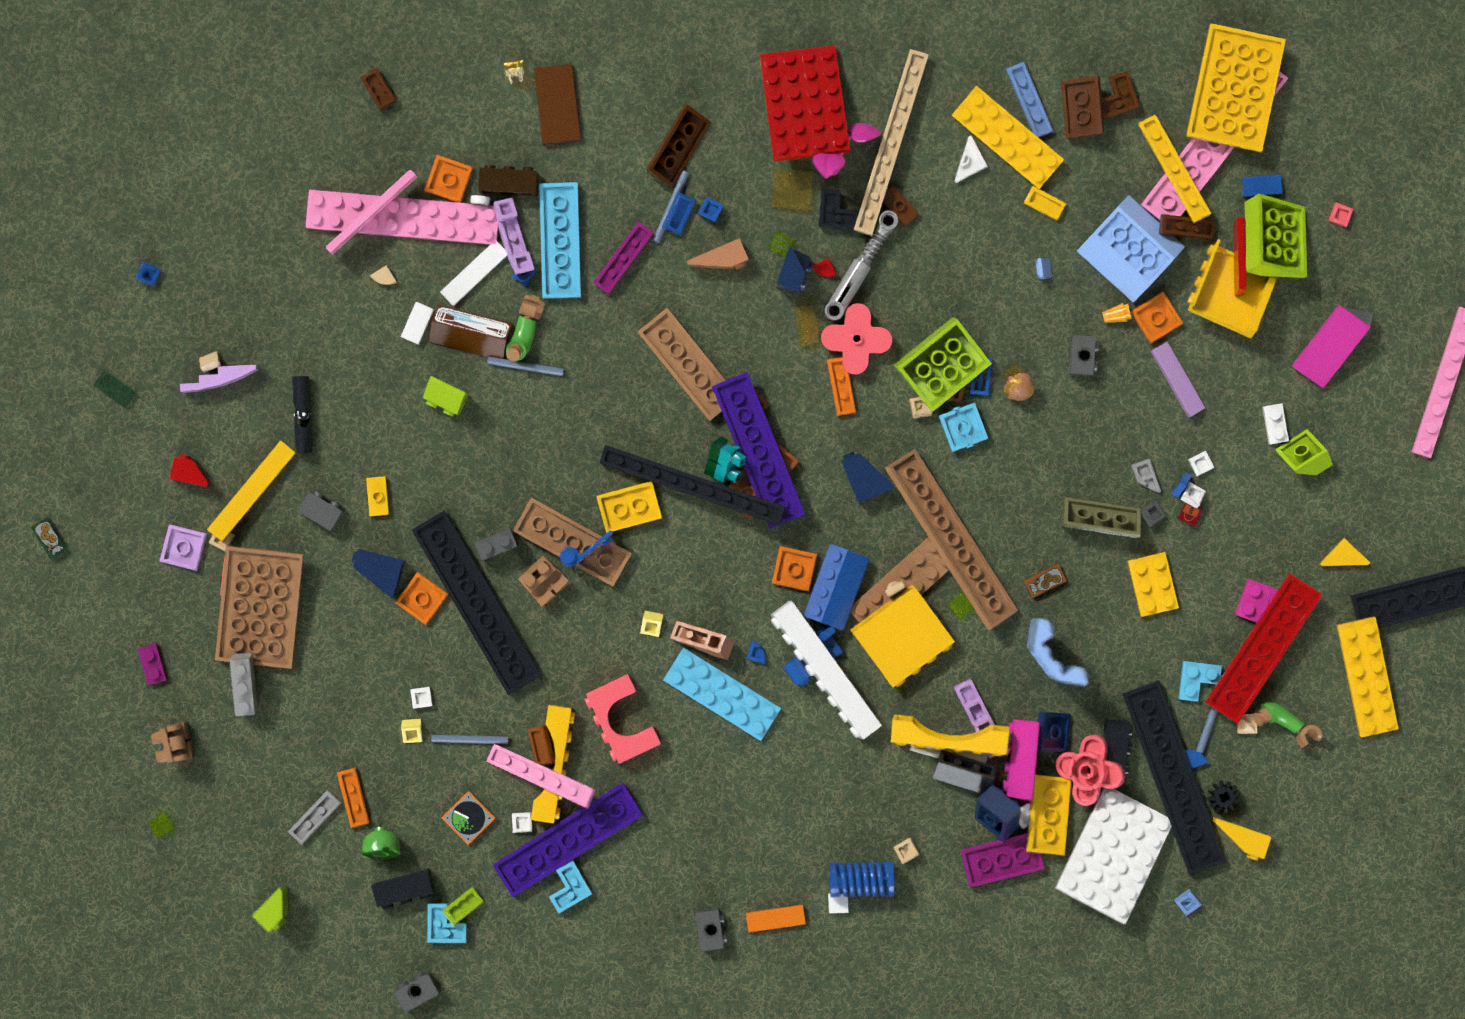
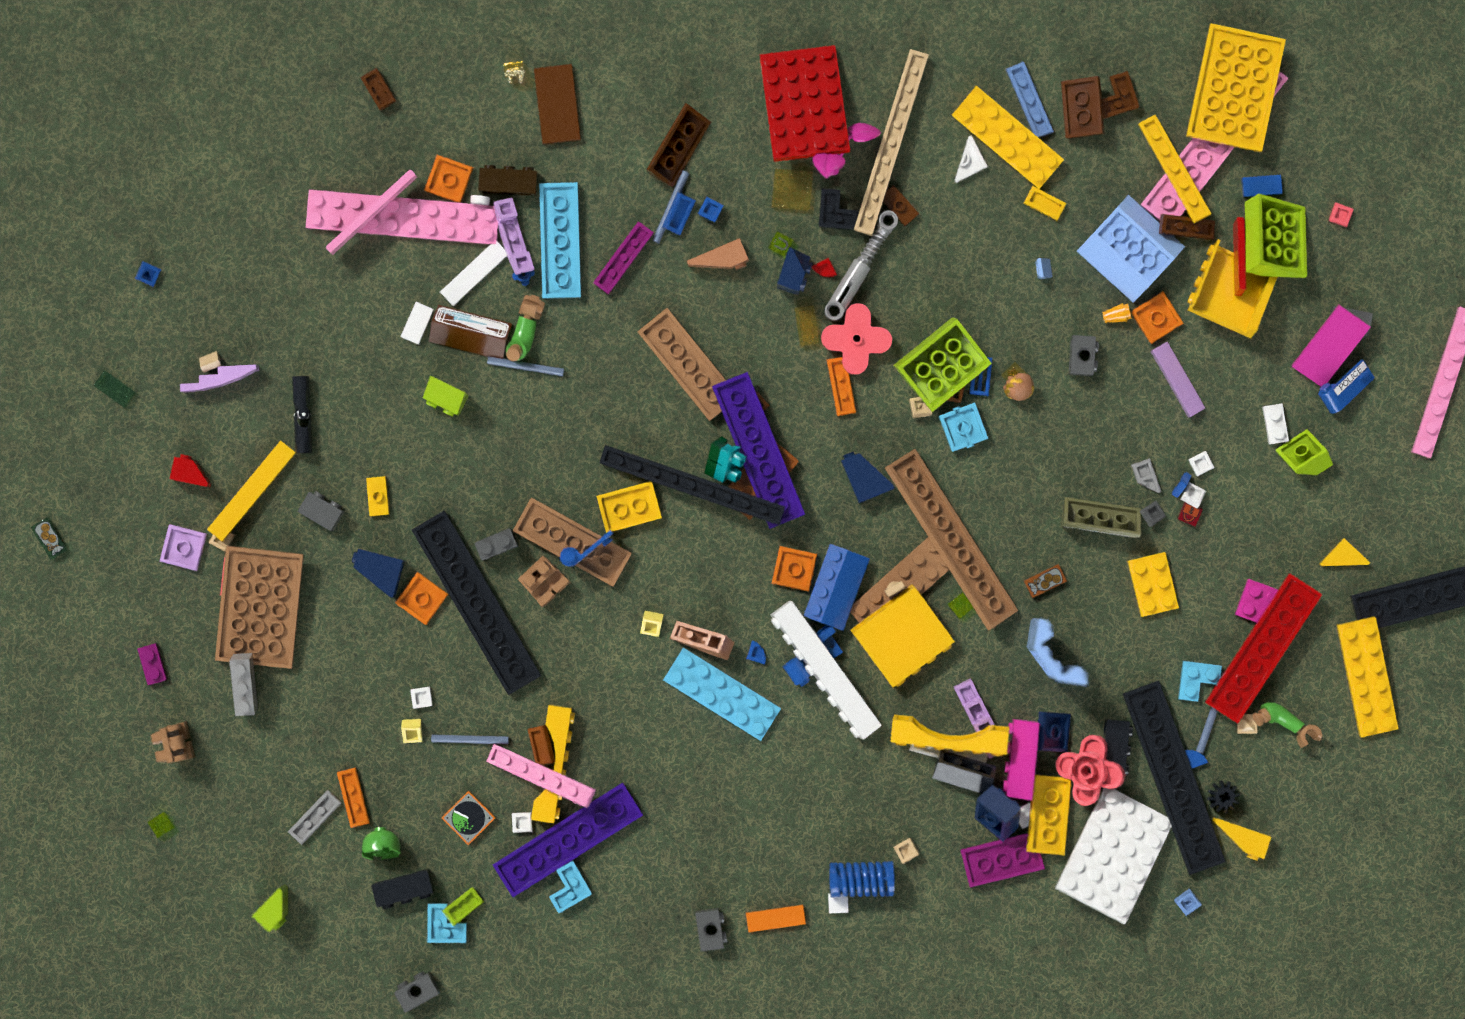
(383, 276): tan tile -> none
(622, 746): coral arch -> none
(1340, 394): none -> blue door

